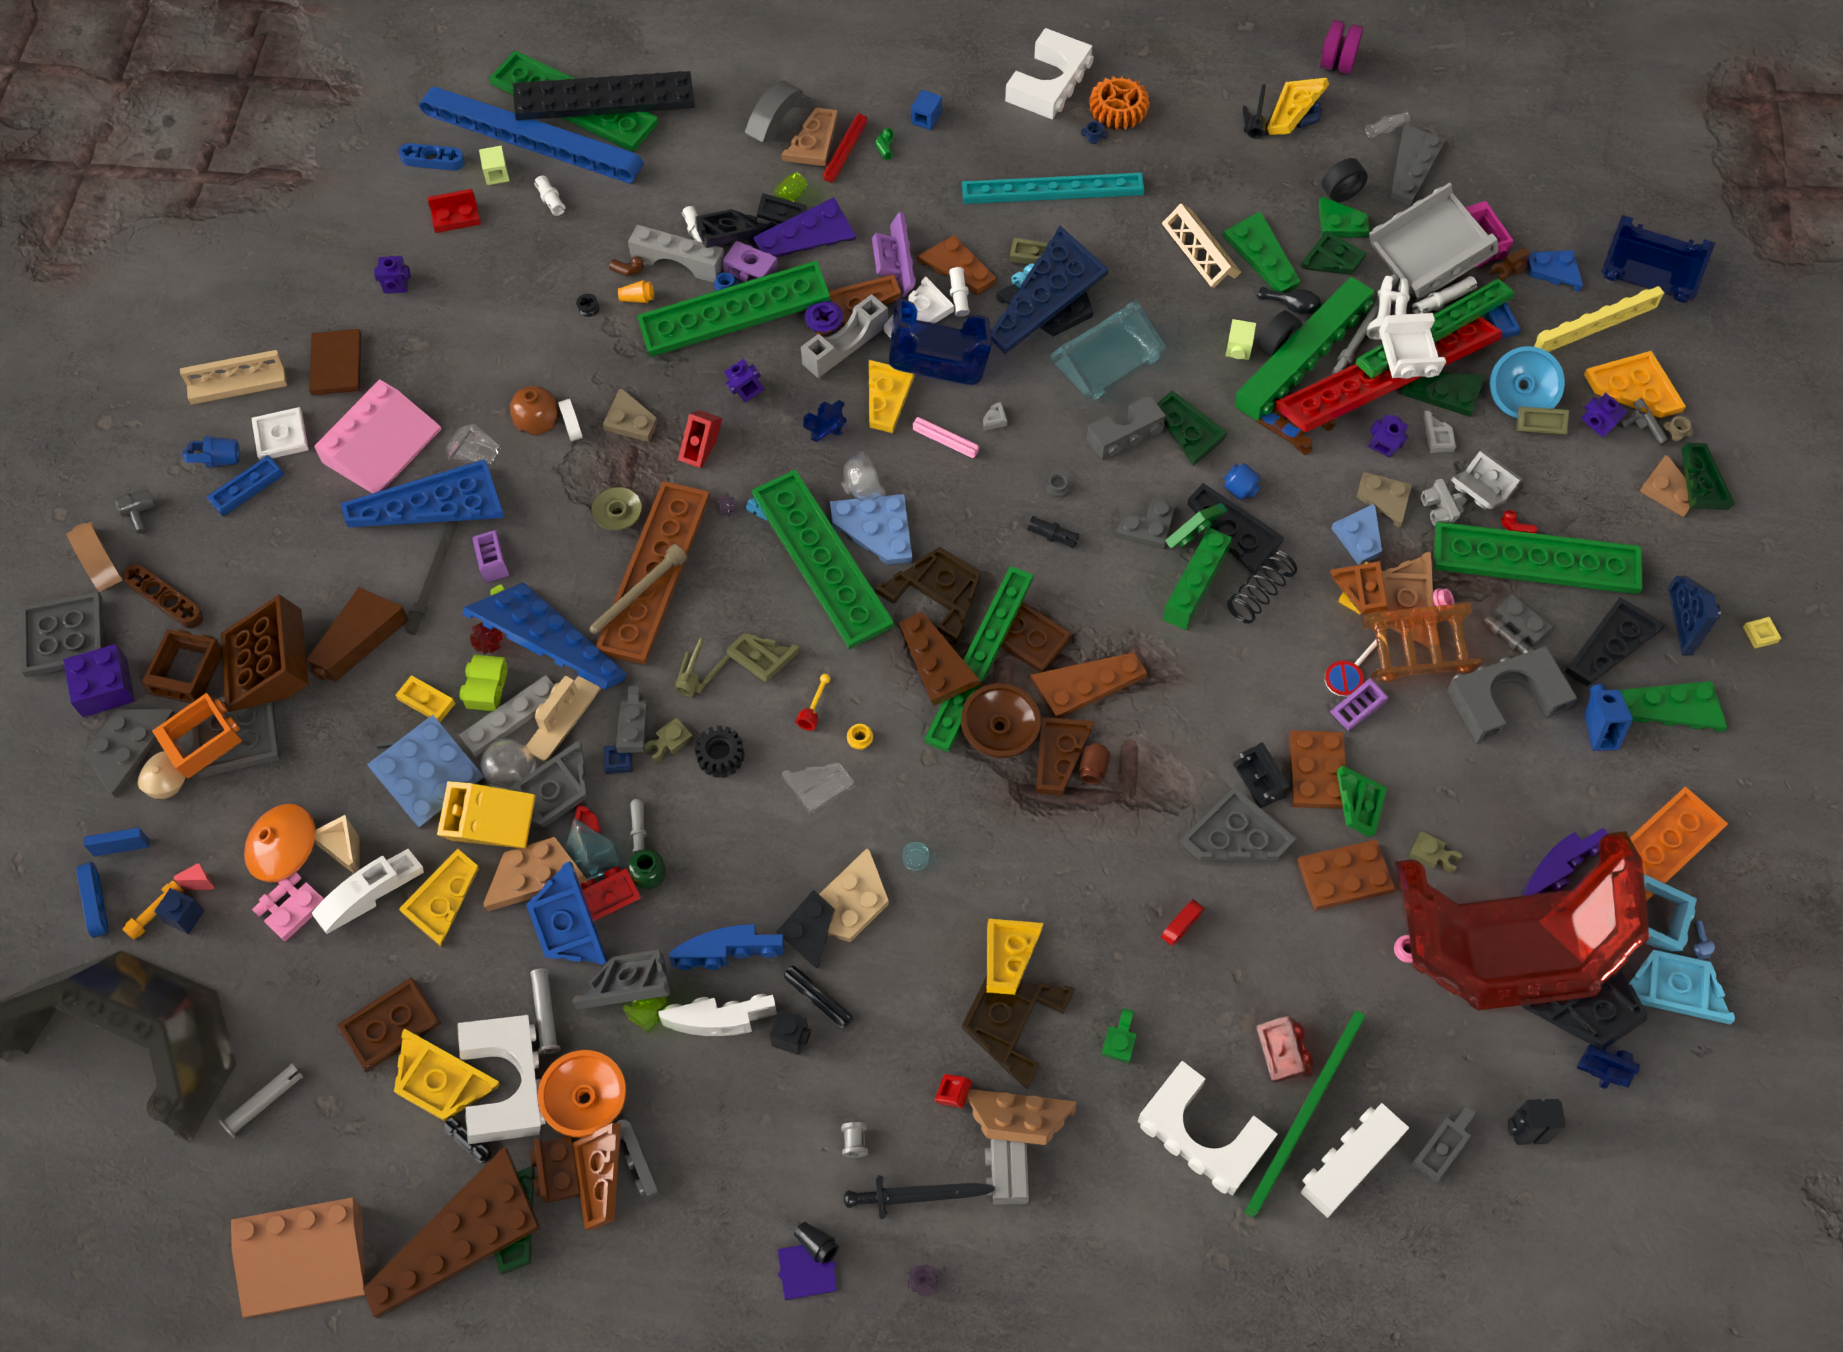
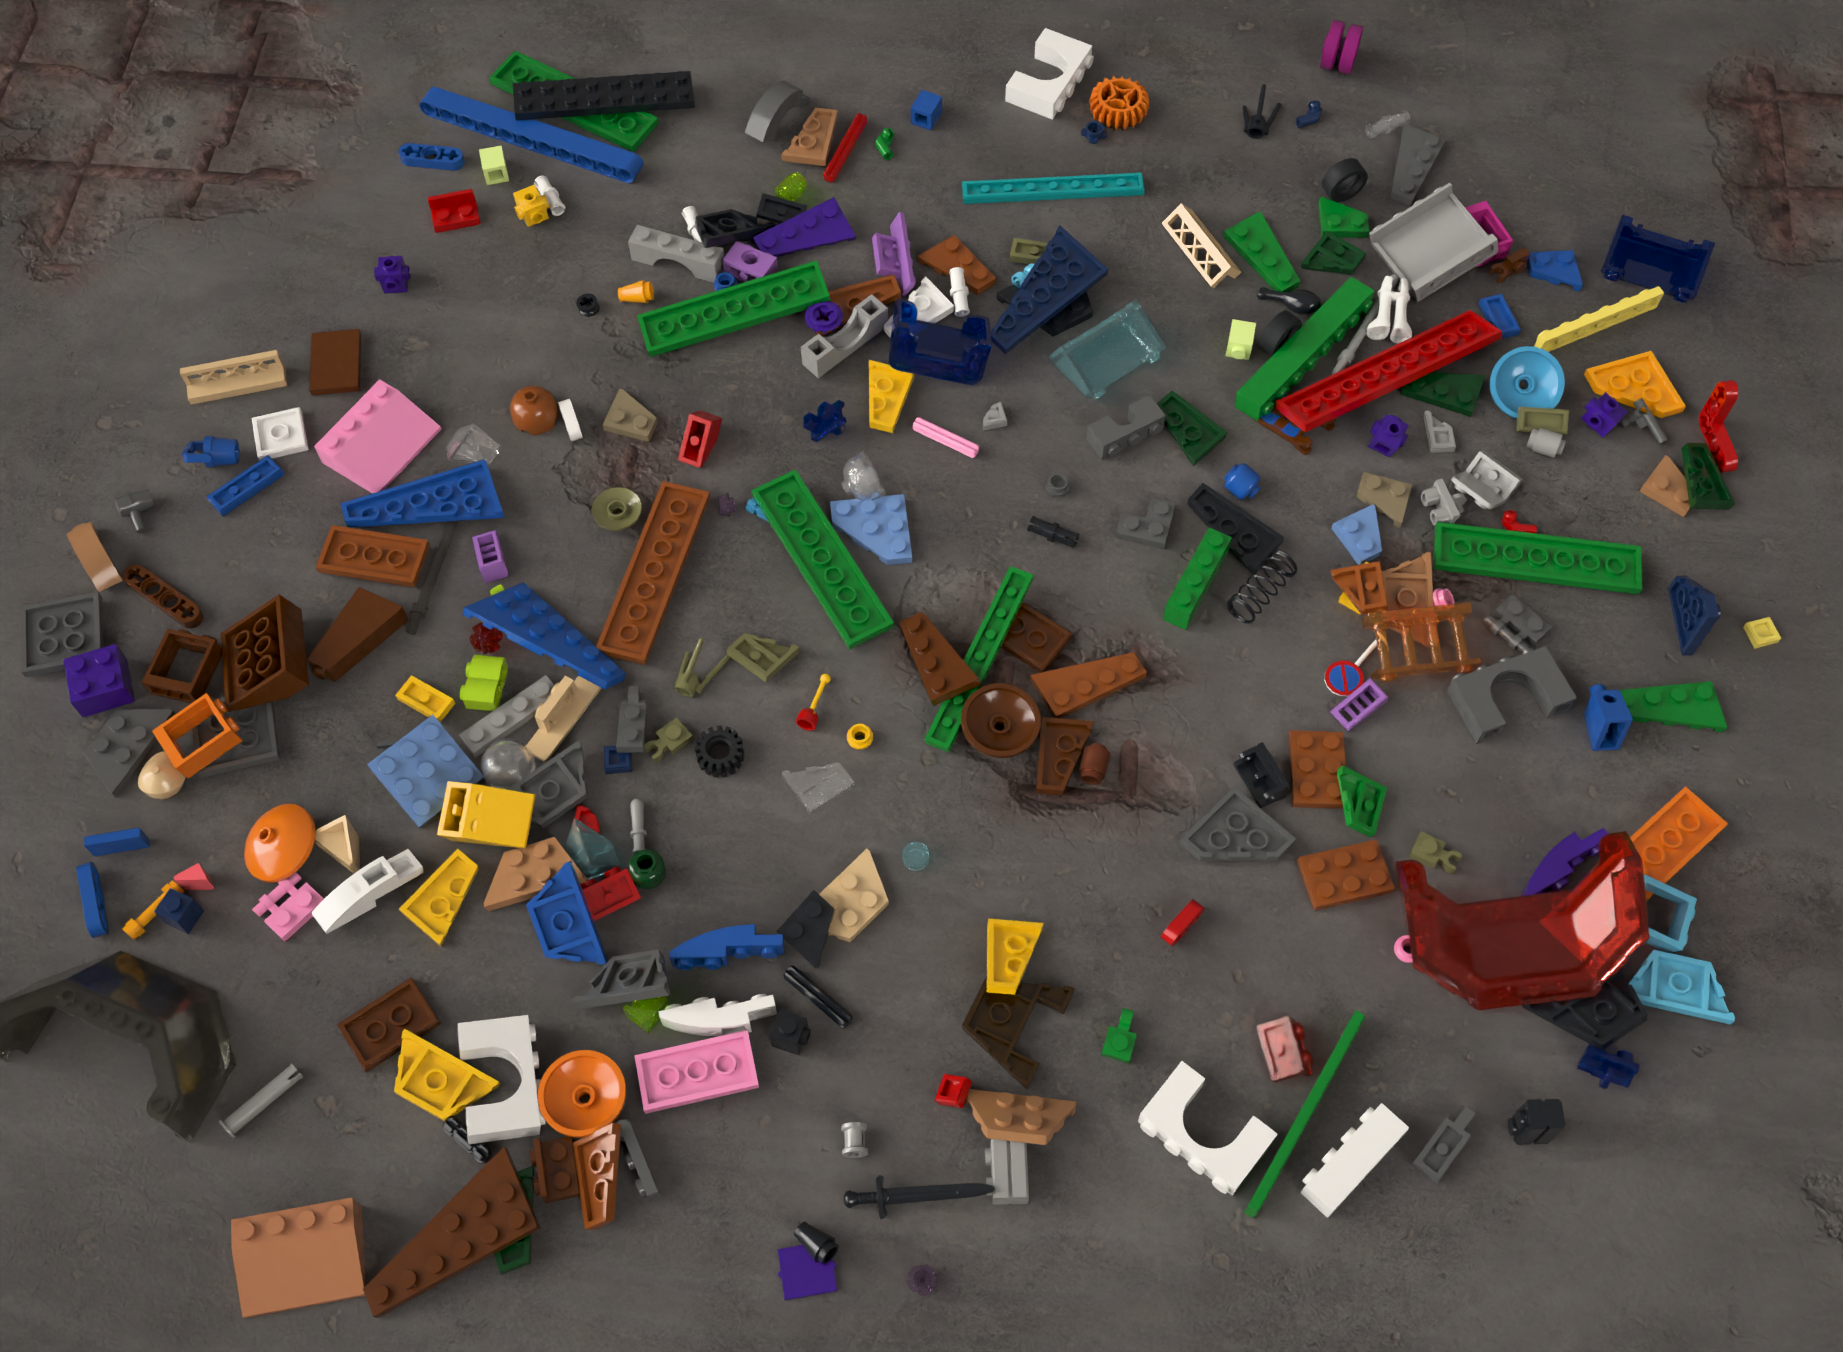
(373, 556): none -> dark orange plate
(532, 210): none -> yellow brick
(544, 1013): light grey pin -> none
(627, 269): reddish brown arm -> none
(674, 557): dark tan piece -> none
(696, 1071): none -> bright pink plate
(744, 380): dark purple brick -> none
(942, 579): dark brown wing -> none
(1196, 524): green wing -> none
(1294, 103): yellow wing -> none
(1410, 345): white panel -> none
(1437, 300): white pin -> none
(1446, 321): green tile -> none
(1546, 442): none -> light grey brick
(1614, 639): black wing -> none
(1679, 428): dark tan plate -> none
(1704, 948): medium blue hand -> none
(1713, 428): none -> red beam

